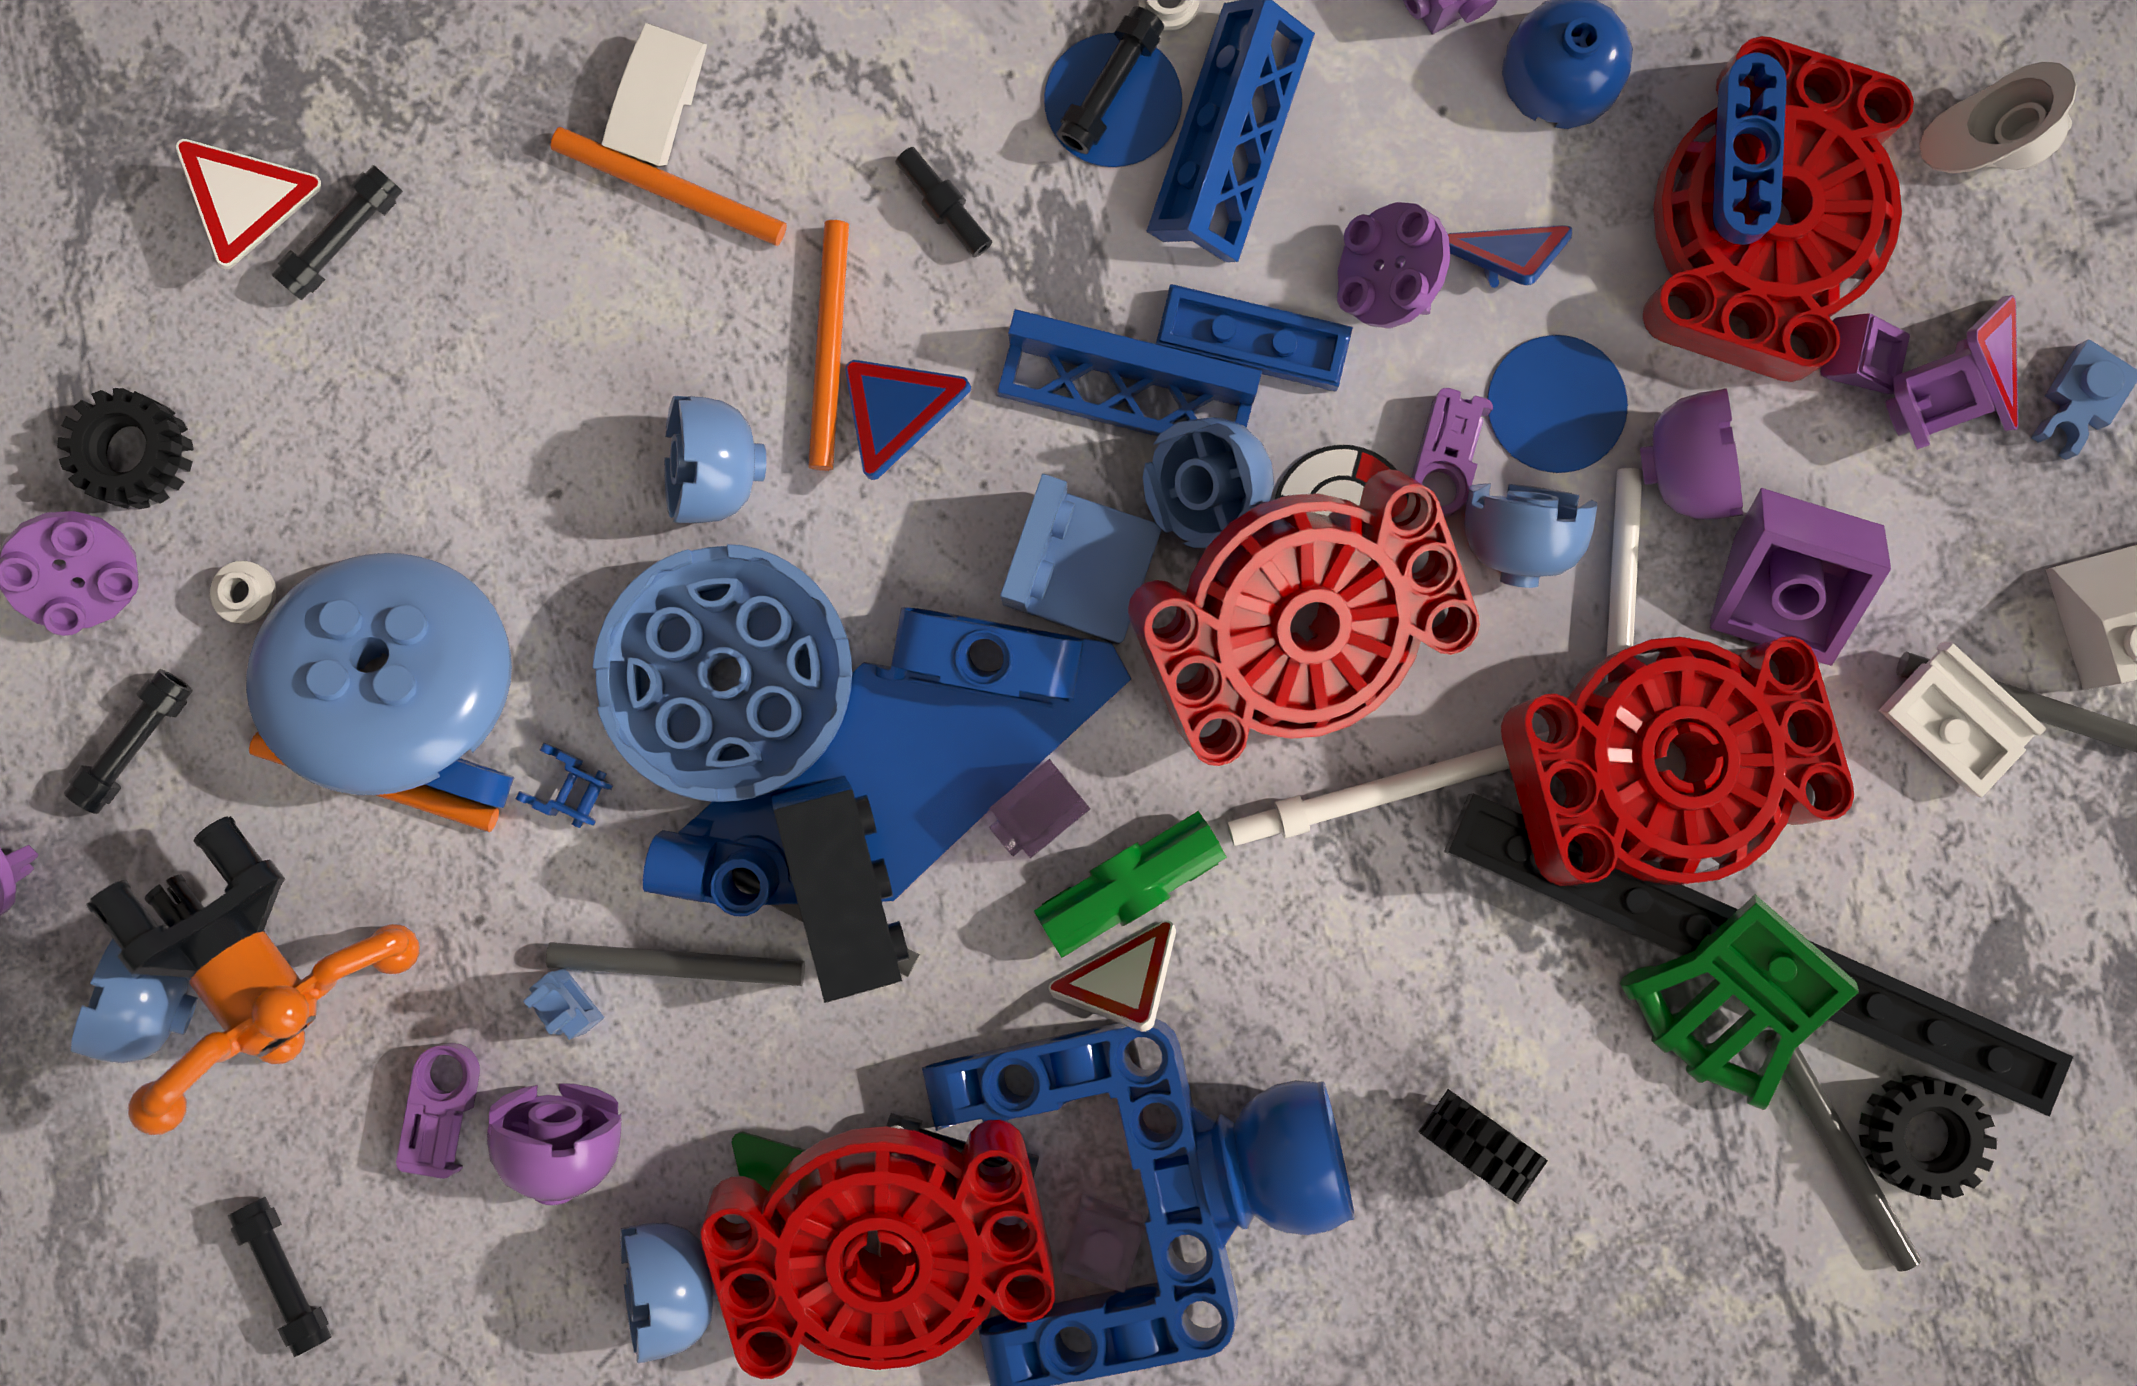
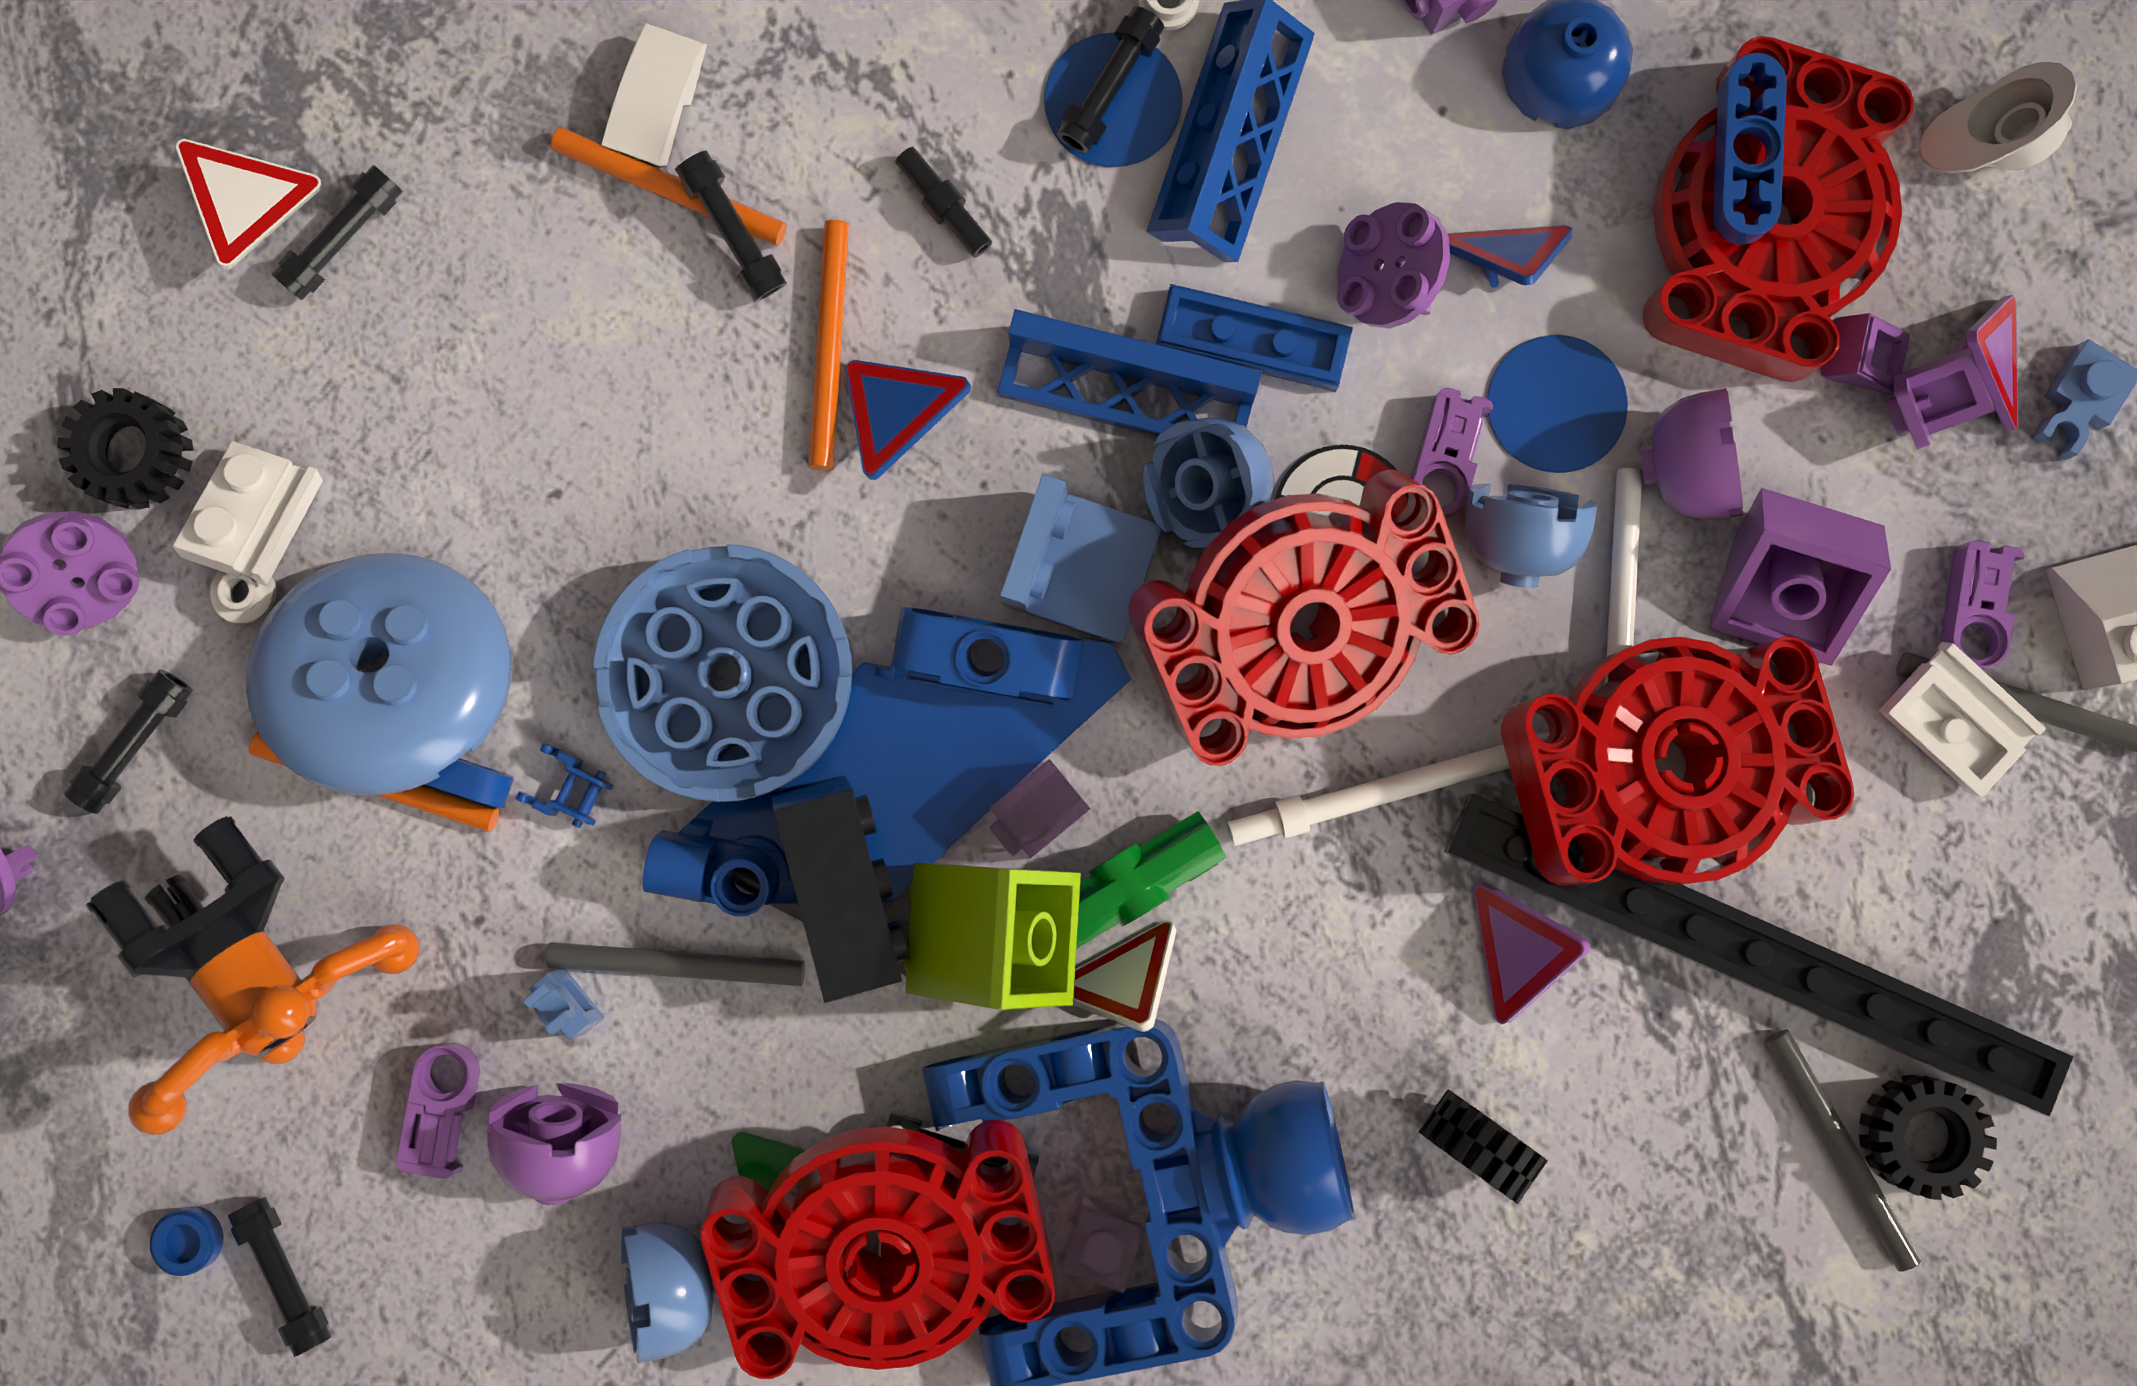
(130, 1014): medium blue cylinder -> none
(186, 1241): none -> blue tile
(248, 513): none -> white plate
(702, 179): none -> black bar
(709, 460): medium blue cylinder -> none
(992, 935): none -> lime slope
(1521, 951): none -> piece
(1769, 971): green plate -> none
(1980, 597): none -> medium lavender piece

